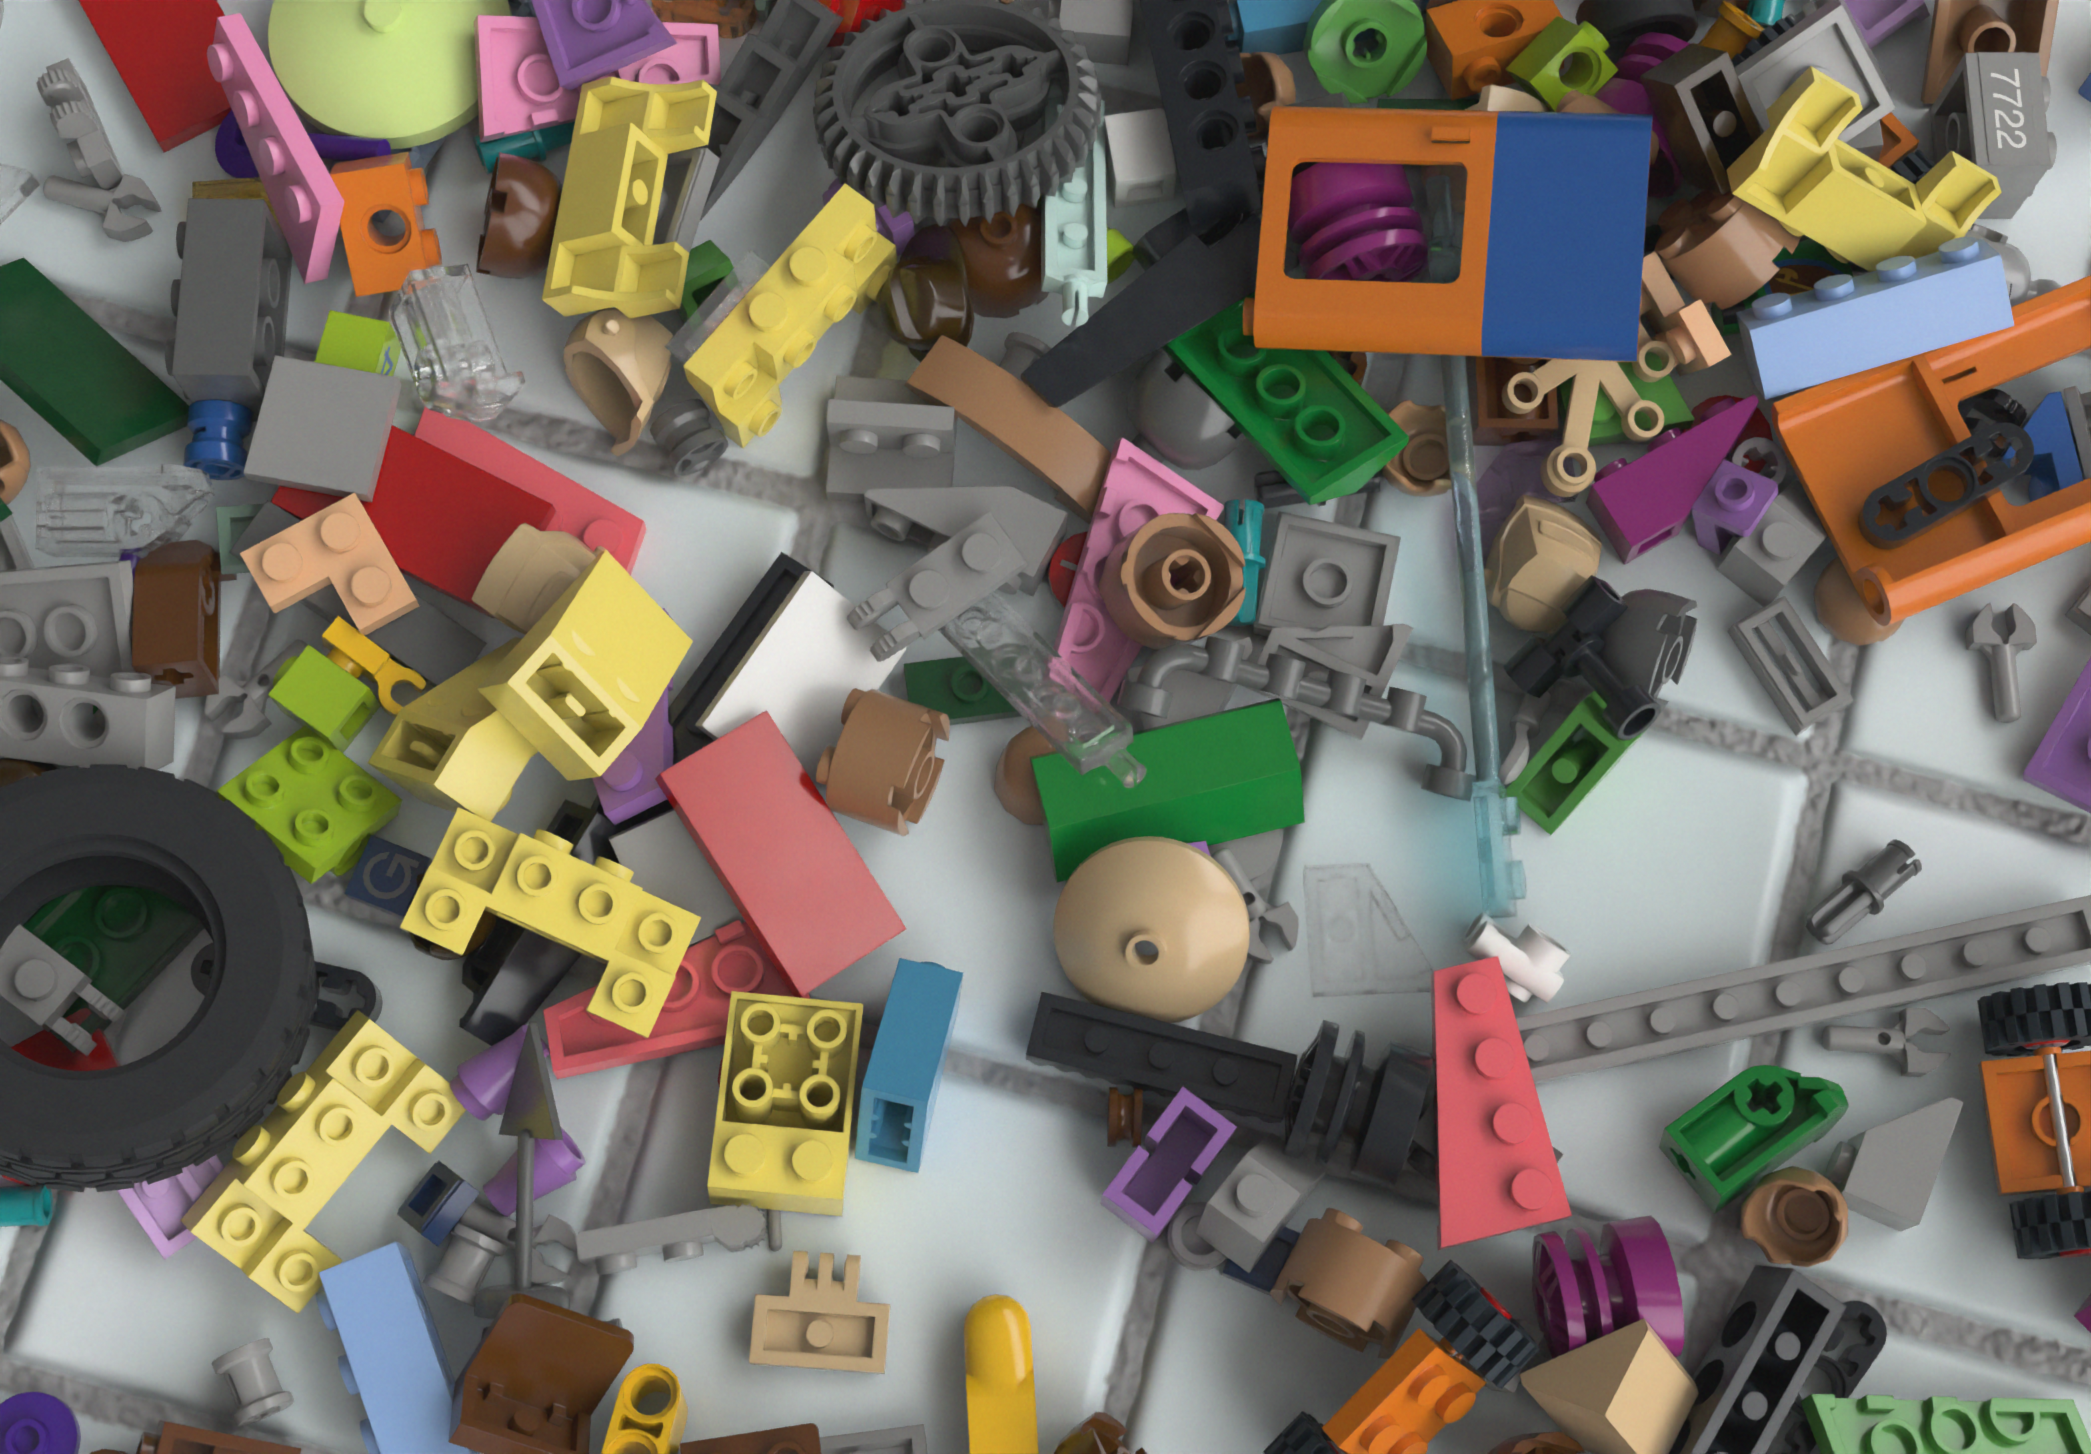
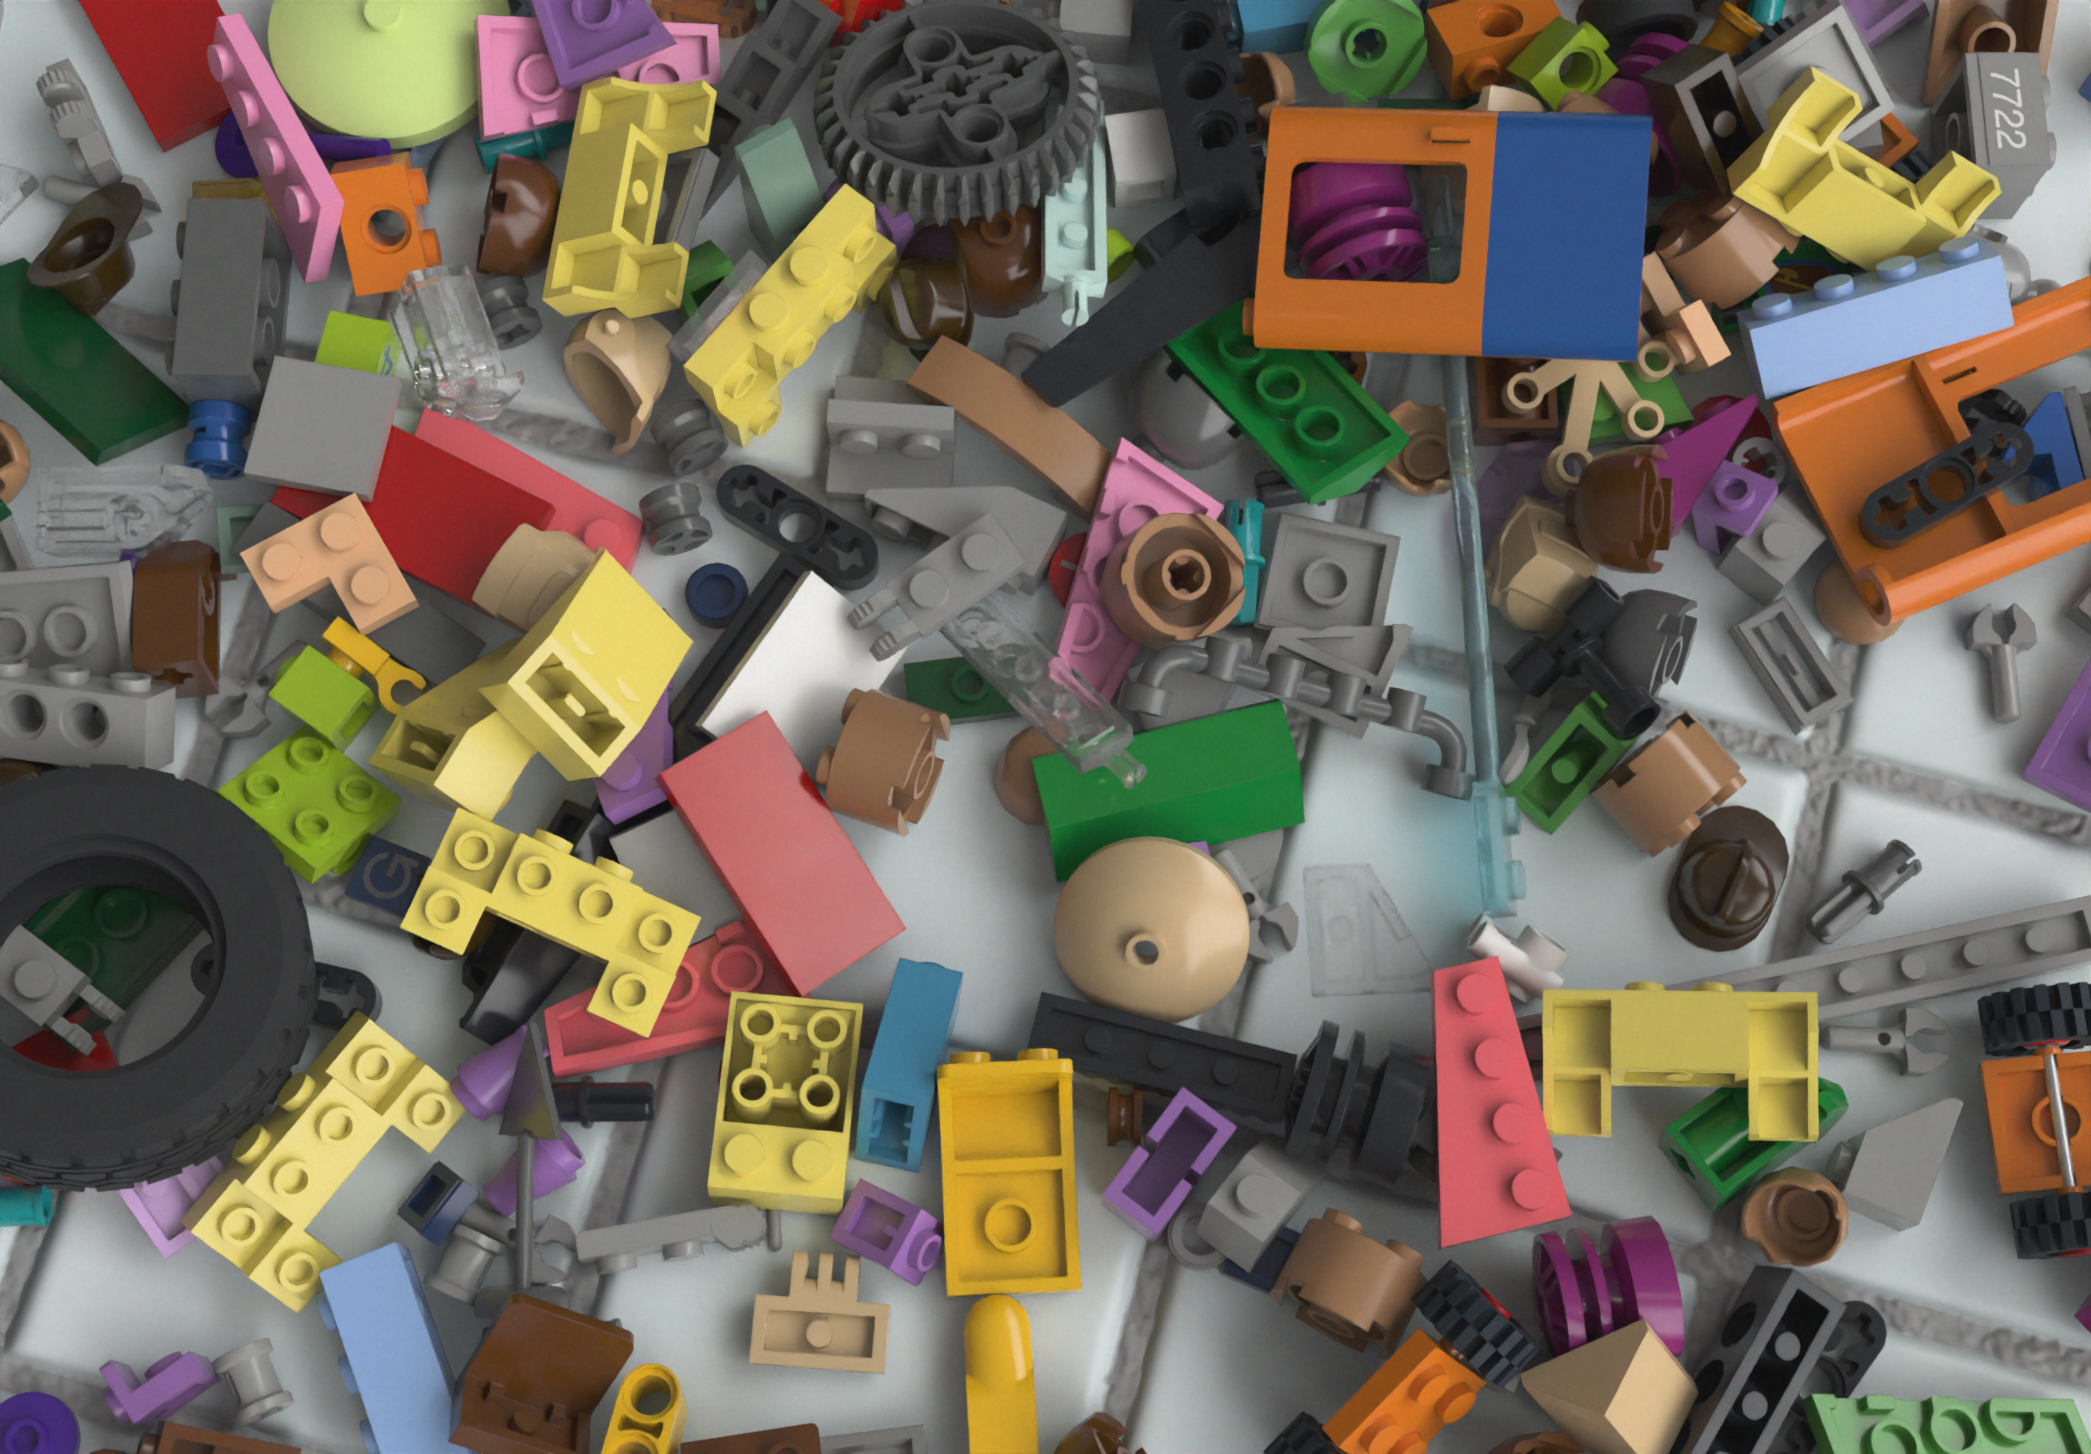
(90, 250): none -> dark brown piece
(169, 1387): none -> medium lavender bracket
(508, 311): none -> dark grey wheel
(604, 1101): none -> black axle
(675, 519): none -> dark grey wheel
(715, 594): none -> dark blue tile
(768, 489): none -> black beam
(777, 186): none -> sand green slope
(889, 1232): none -> medium lavender bracket
(1008, 1174): none -> yellow bracket
(1623, 509): none -> reddish brown cylinder
(1666, 783): none -> medium nougat brick
(1681, 1041): none -> light yellow bracket
(1728, 879): none -> dark brown piece

